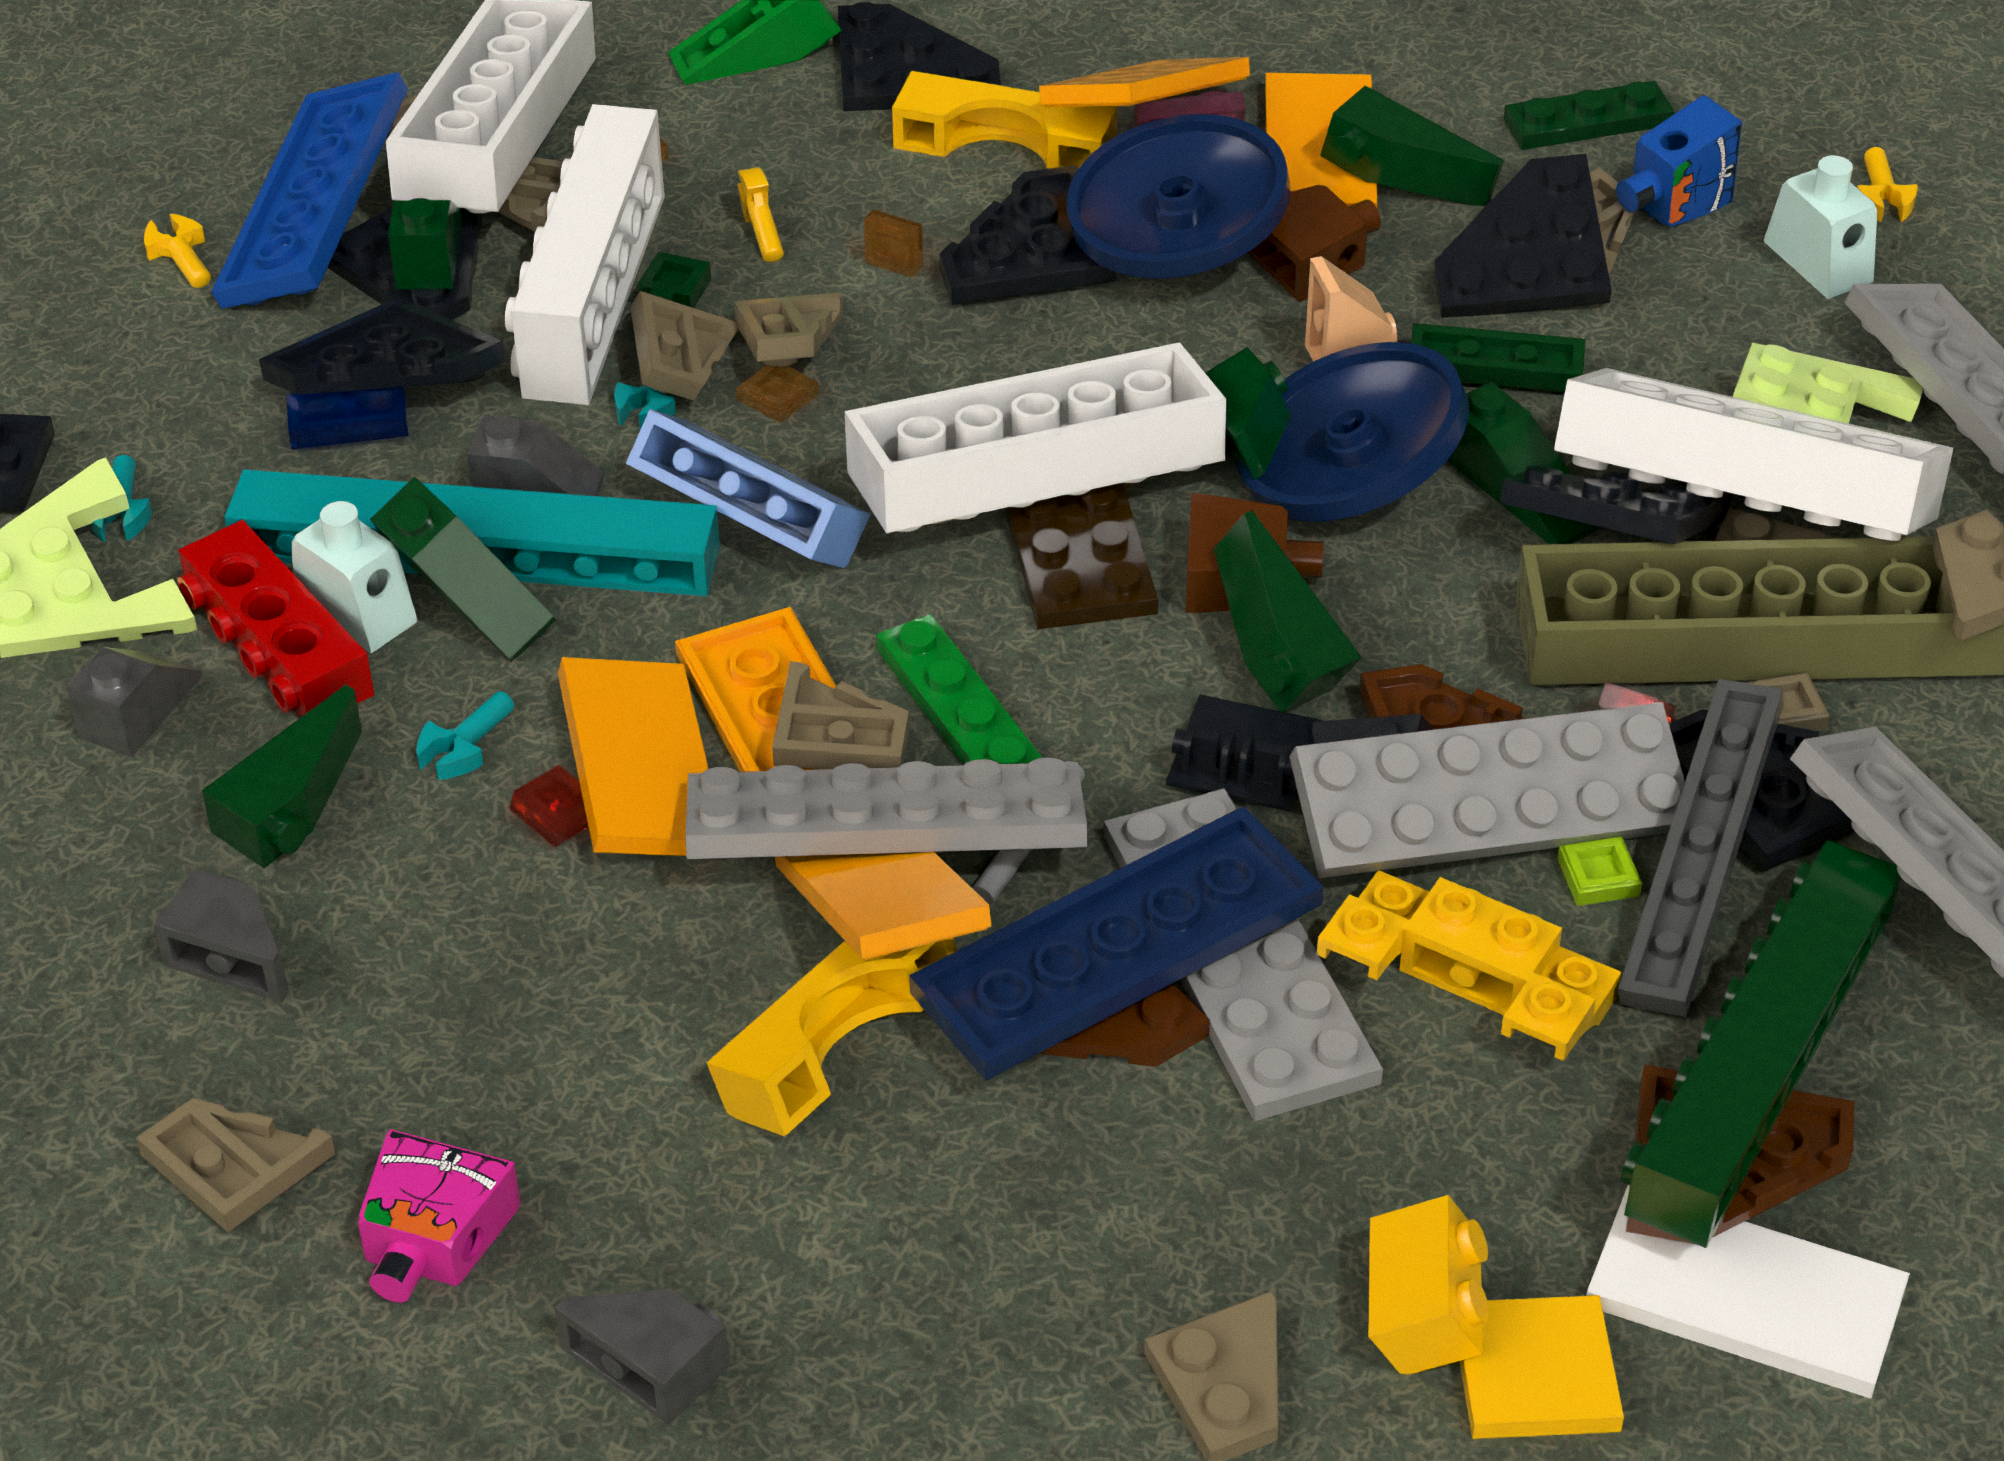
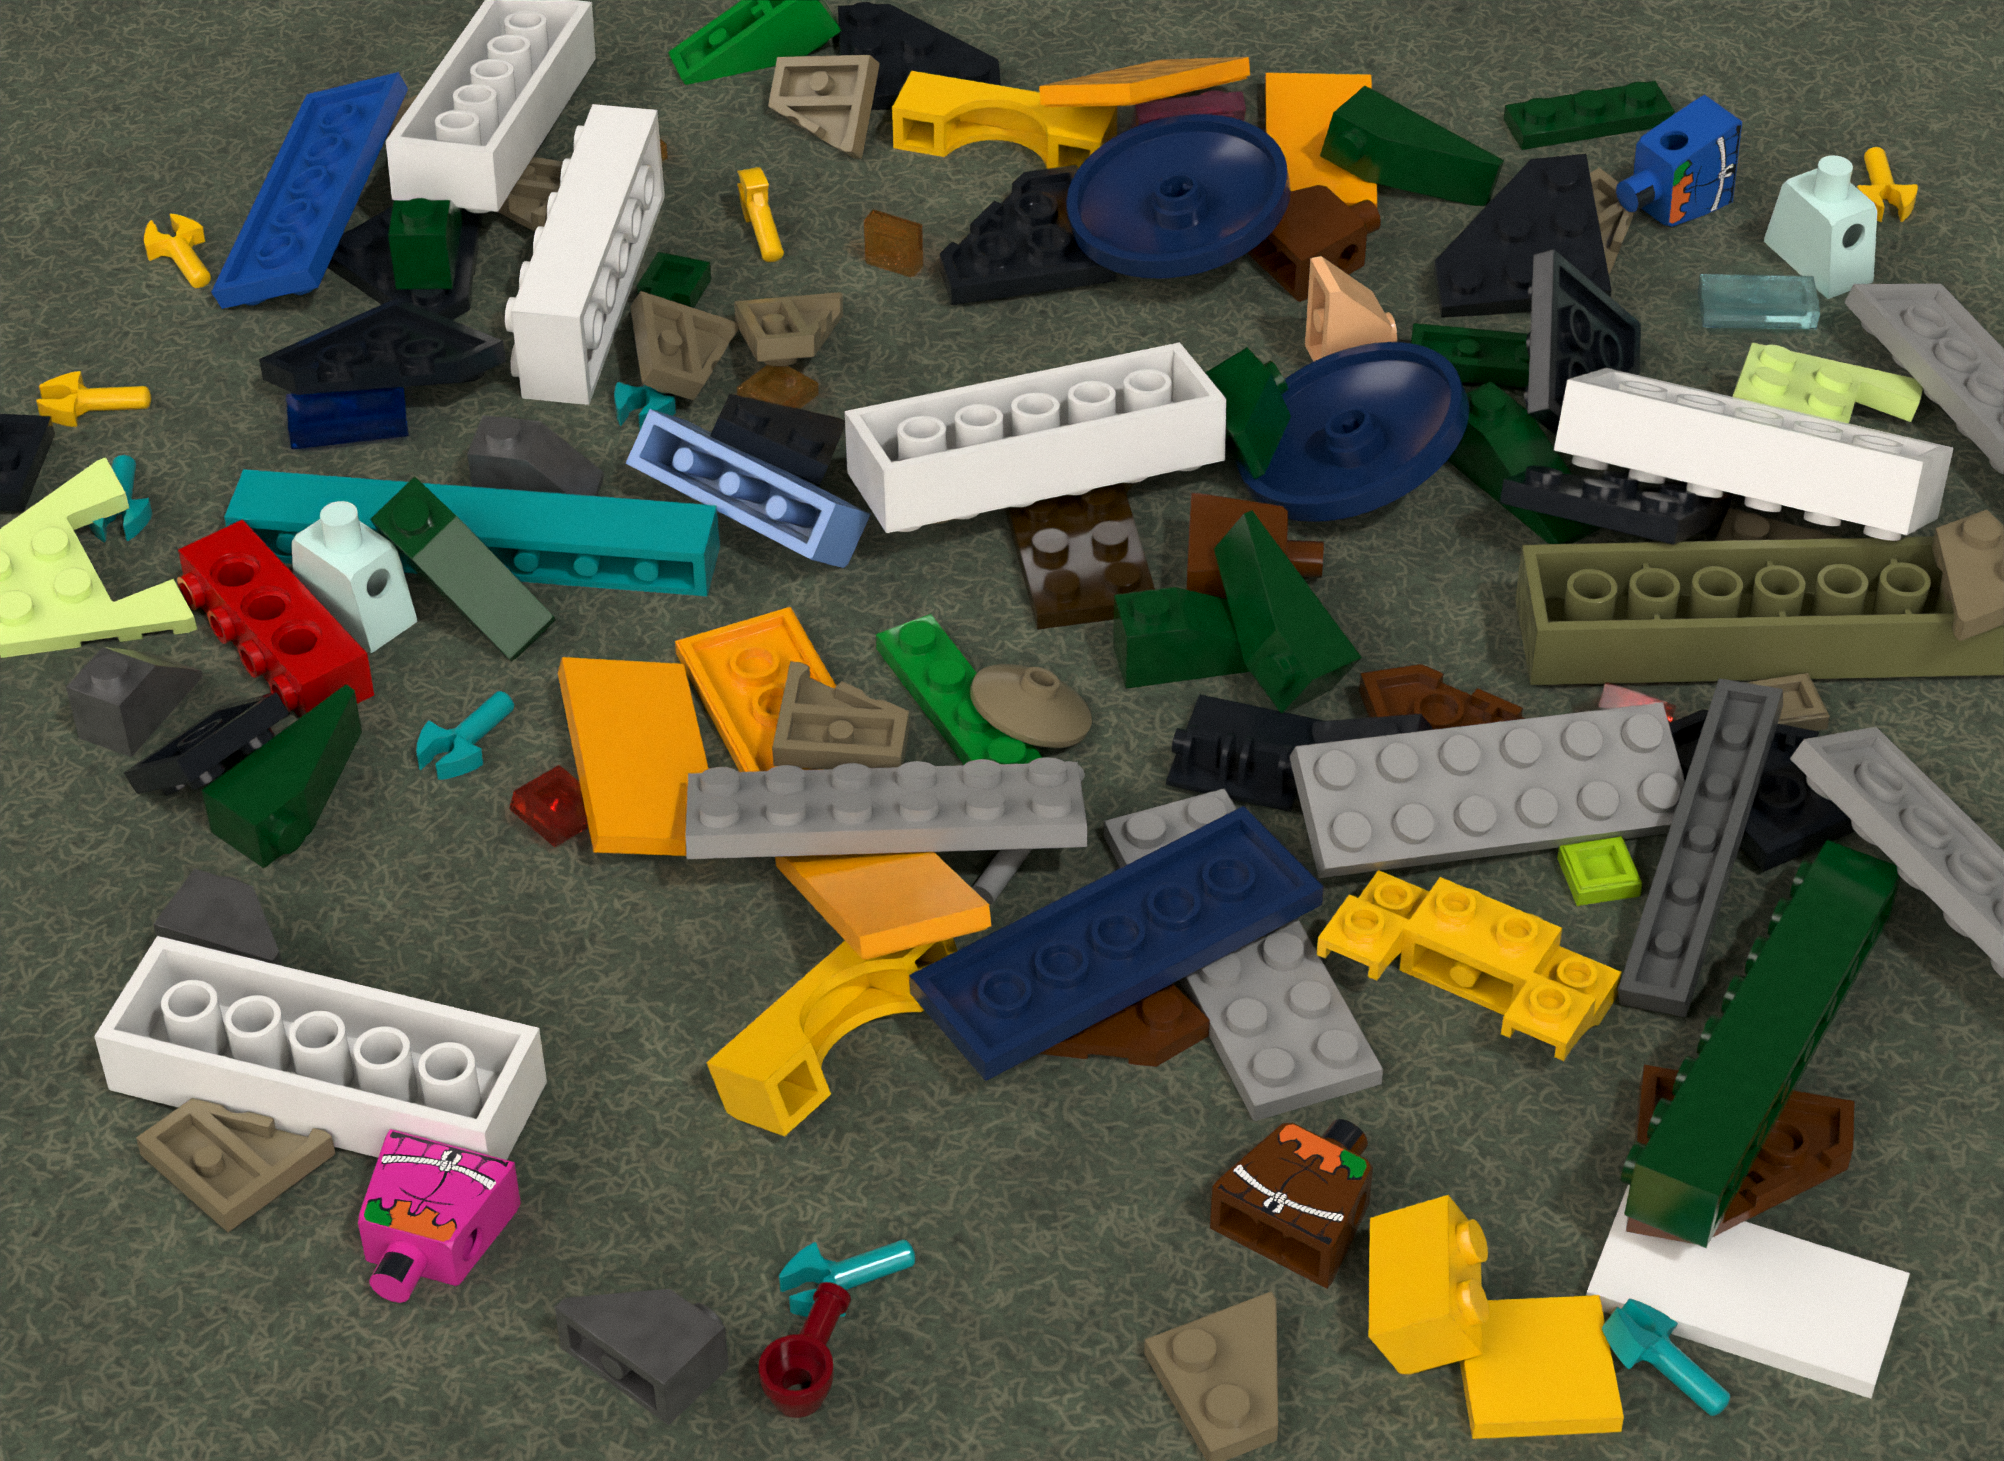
(67, 398): none -> yellow bar
(197, 752): none -> black plate
(318, 1053): none -> white brick
(780, 435): none -> black wing
(804, 1356): none -> dark red bar
(812, 1267): none -> teal bar
(827, 97): none -> dark tan wing
(1030, 705): none -> dark tan dish
(1174, 637): none -> dark green slope
(1297, 1198): none -> reddish brown torso
(1572, 334): none -> black plate
(1643, 1333): none -> teal bar
(1758, 301): none -> clear light blue plate

